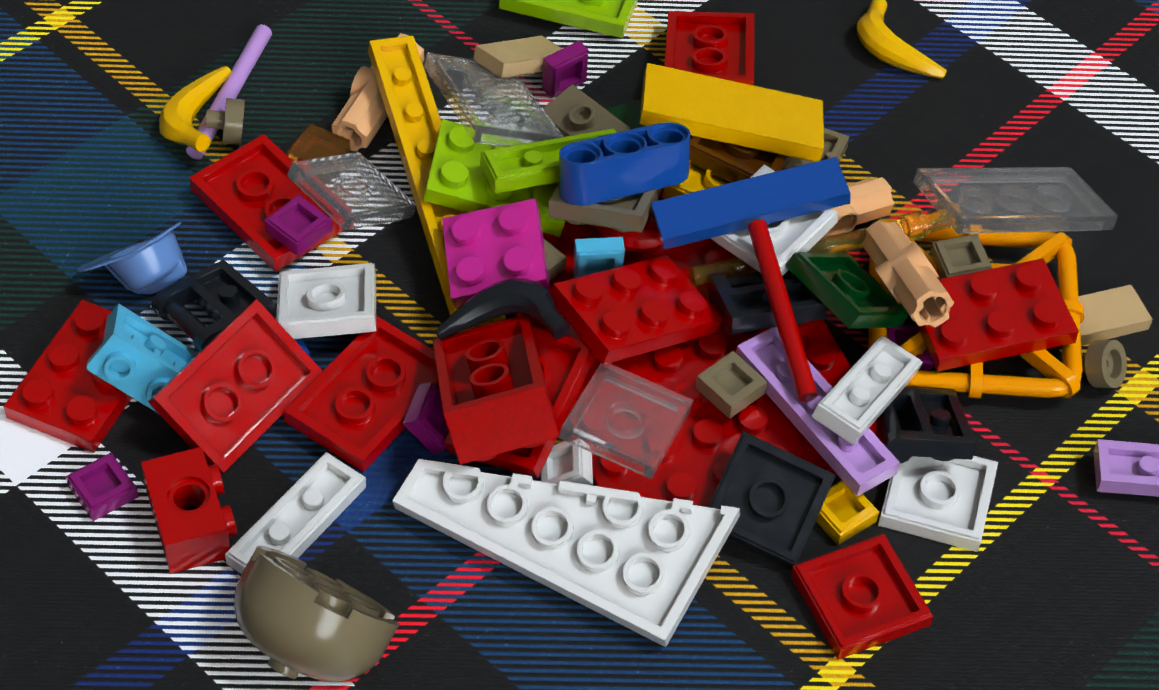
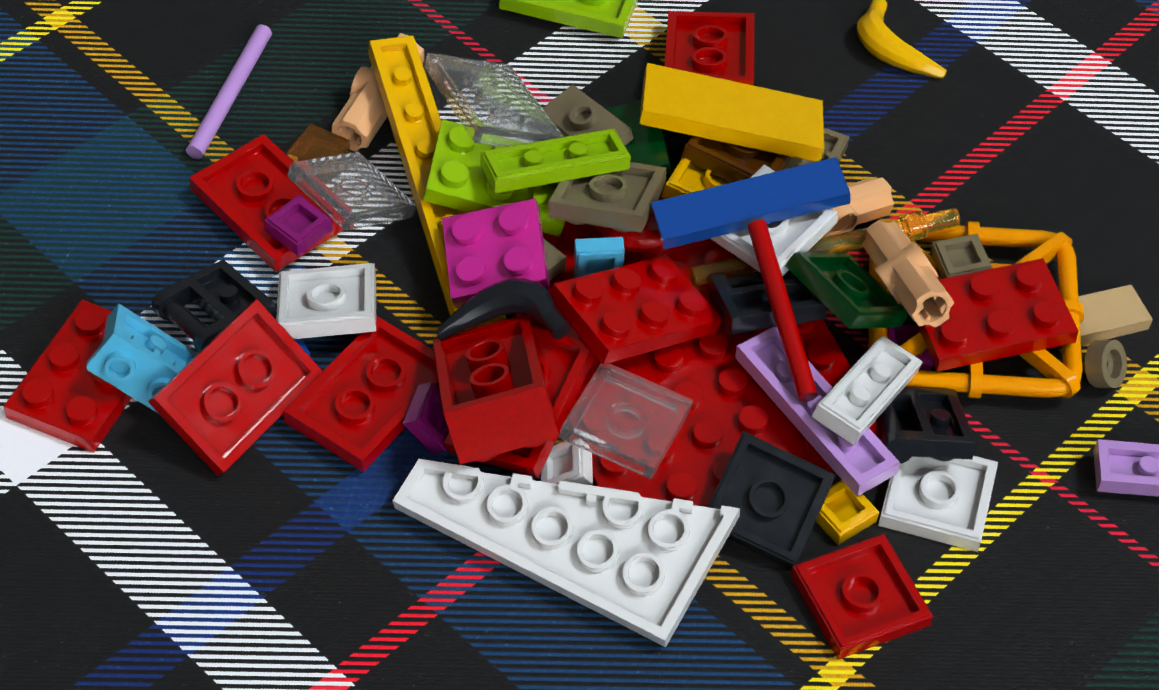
(102, 486): magenta tile -> none
(145, 265): medium blue piece -> none
(181, 109): yellow piece -> none
(193, 535): red brick -> none
(229, 121): dark tan tile -> none
(301, 512): white tile -> none
(309, 619): dark tan cylinder -> none
(515, 56): tan tile -> none
(564, 69): magenta tile -> none
(624, 163): blue beam -> none
(731, 384): dark tan plate -> none
(1014, 199): clear tile -> none

